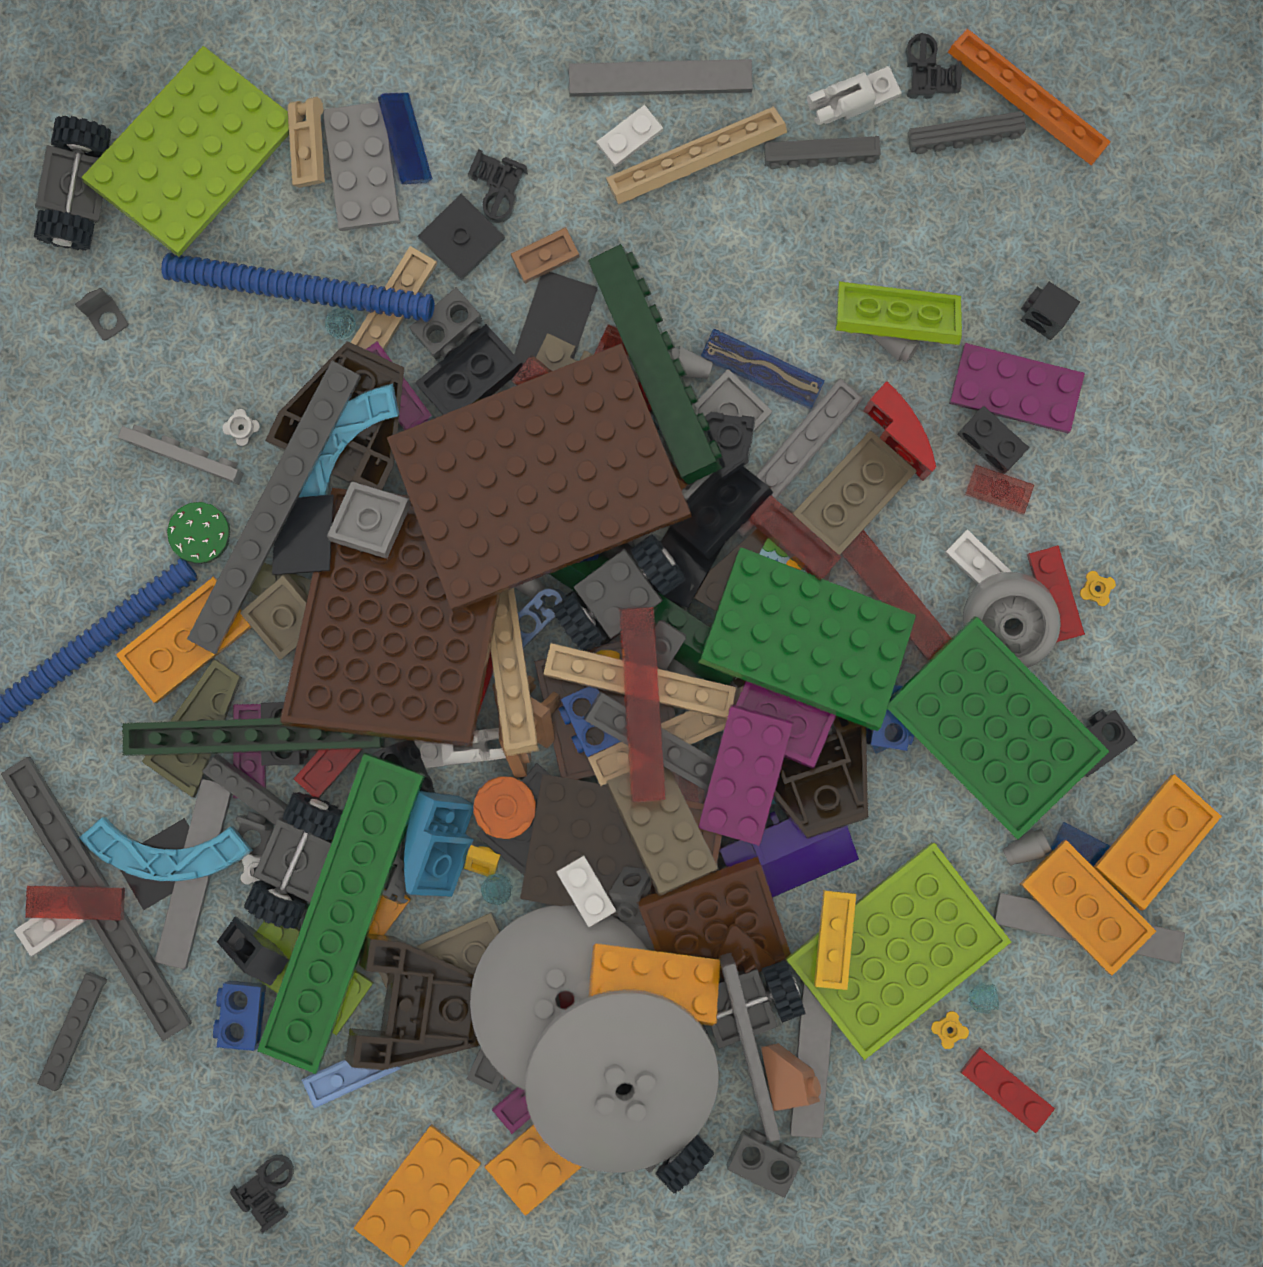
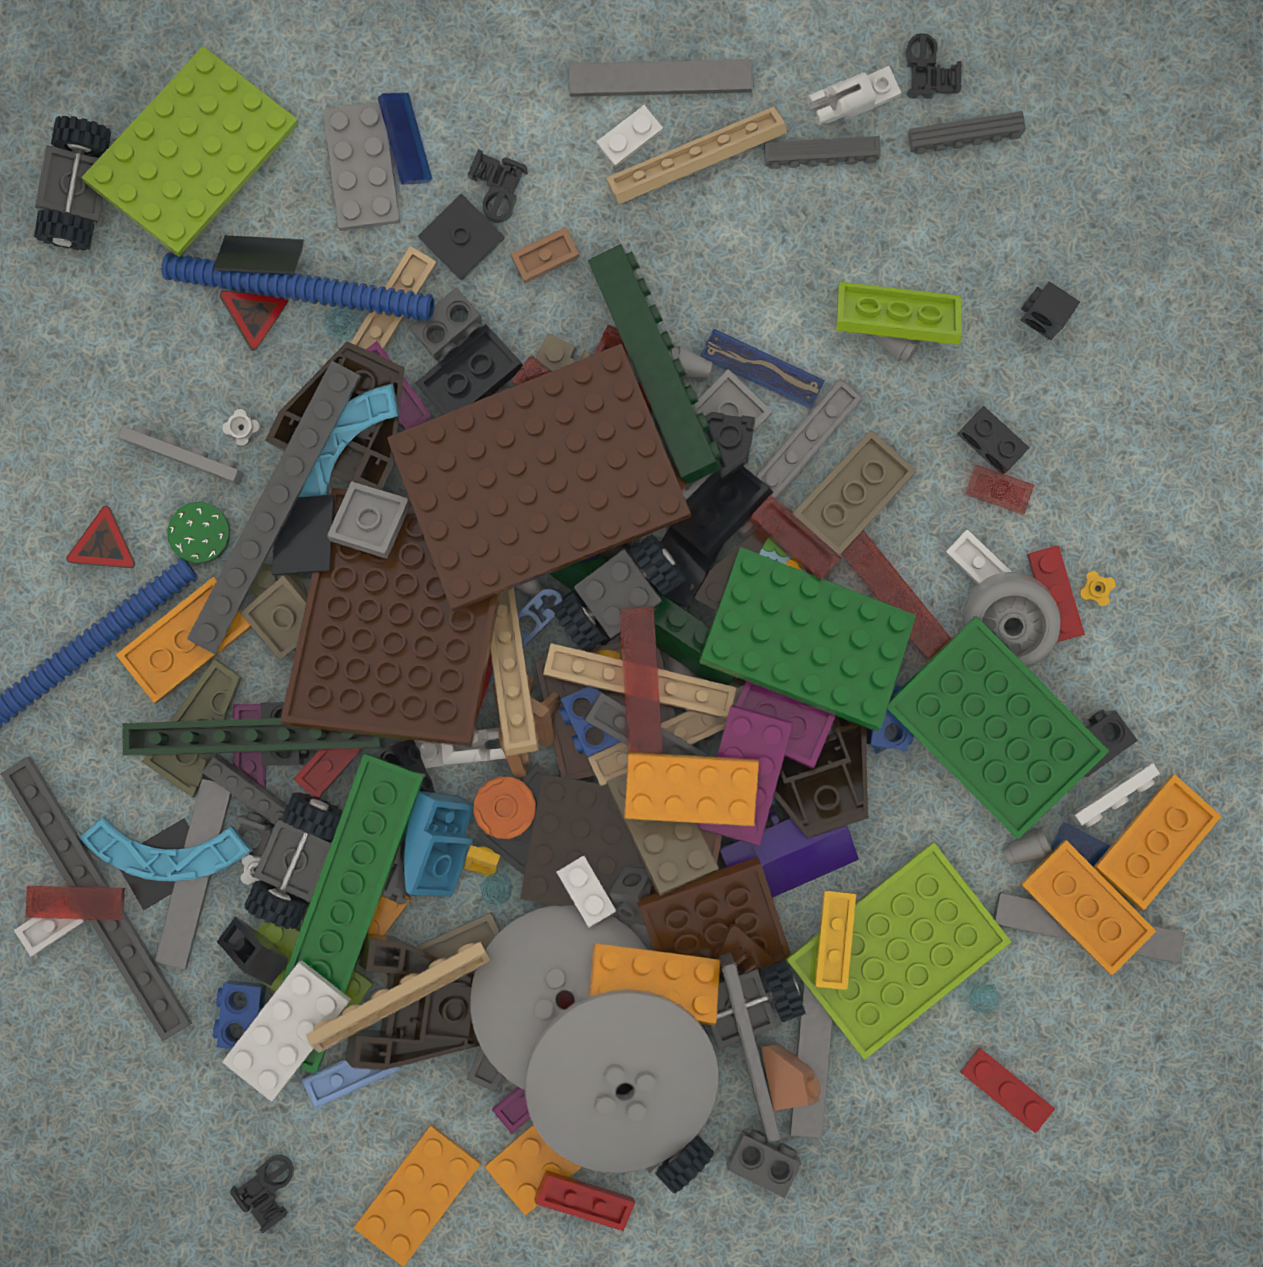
(71, 1031): dark grey piece -> none
(95, 305): dark grey bracket -> none
(102, 544): none -> piece
(253, 314): none -> piece
(259, 254): none -> black window
(277, 1037): none -> white plate
(306, 142): tan plate -> none
(390, 1001): none -> tan plate
(556, 309): black window -> none
(584, 1200): none -> red plate
(667, 643): dark grey bracket -> none
(691, 789): none -> light orange plate
(901, 429): red slope -> none
(940, 1028): yellow plate -> none
(1017, 388): magenta plate -> none
(1029, 97): orange plate -> none
(1115, 795): none -> white plate

